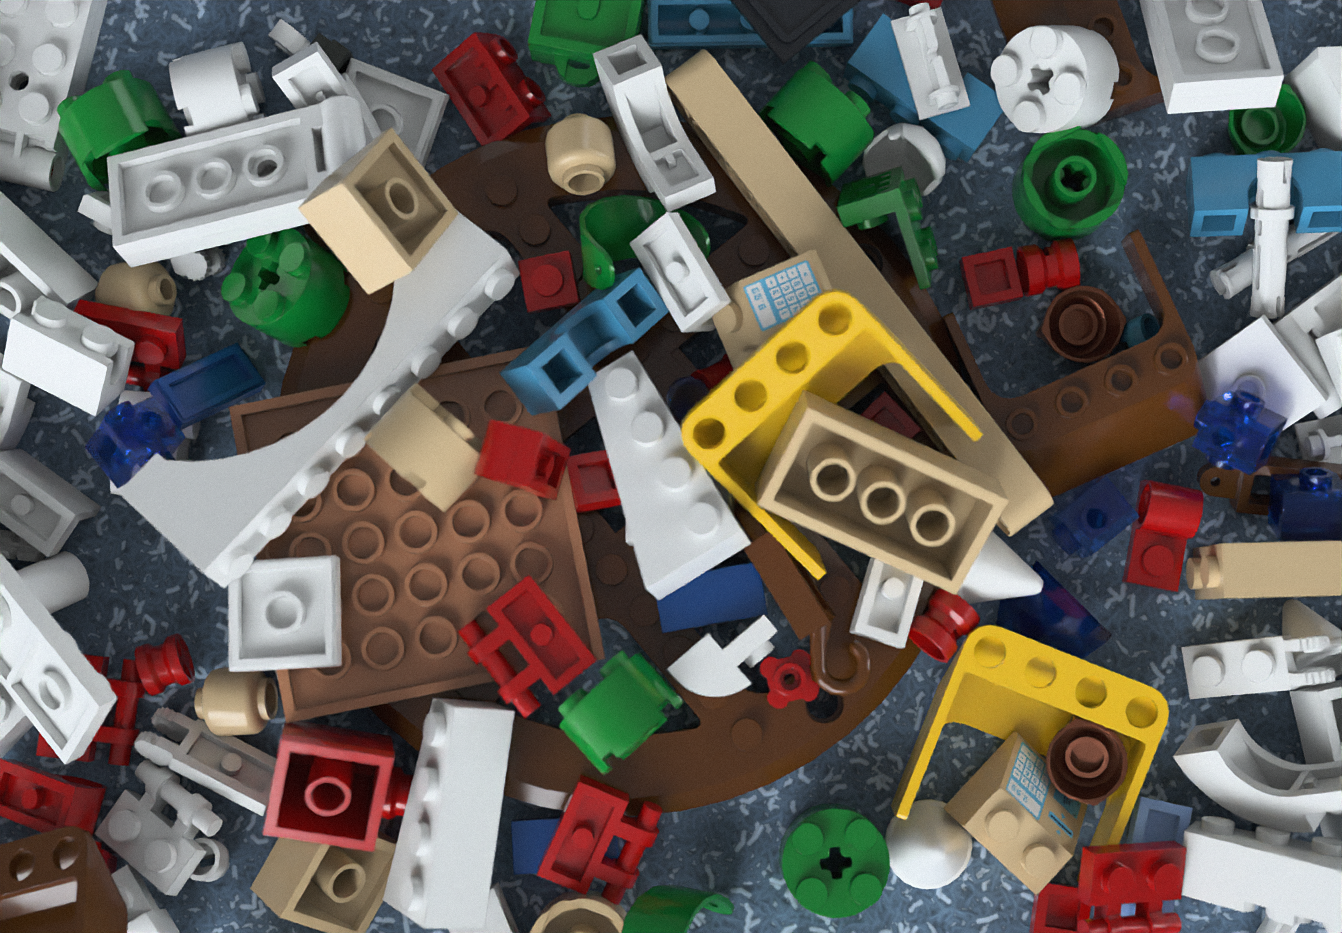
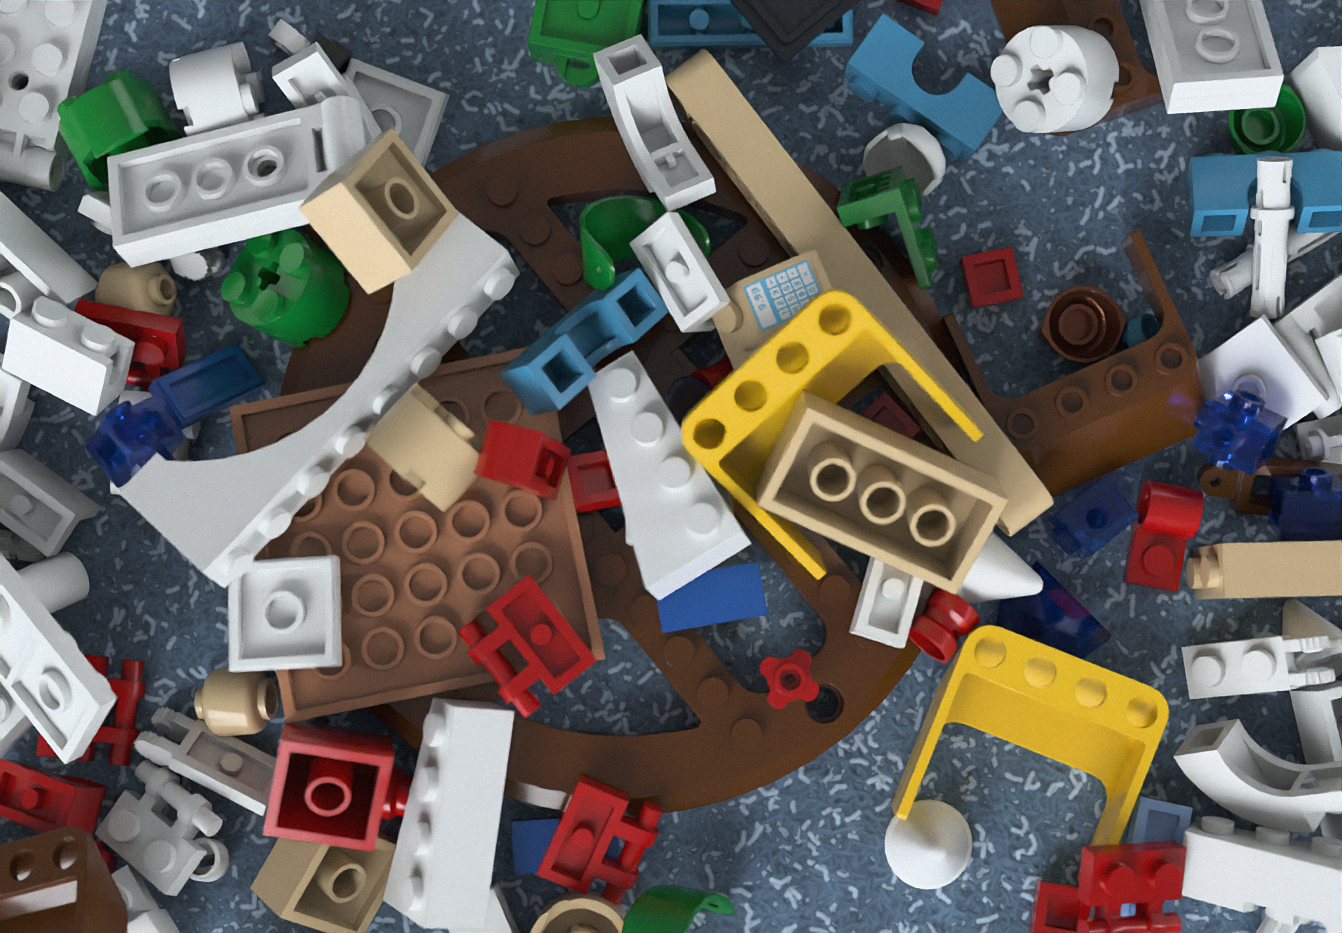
(164, 664): red wheel -> none
(491, 88): red bracket -> none
(549, 282): red plate -> none
(580, 154): tan head -> none
(618, 711): green brick -> none
(713, 670): white brick -> none
(801, 604): reddish brown piece -> none
(819, 122): green brick -> none
(858, 879): green brick -> none
(929, 61): white hinge -> none
(1019, 813): tan slope -> none
(1048, 268): red wheel -> none
(1069, 156): green brick -> none
(1086, 761): copper hat -> none

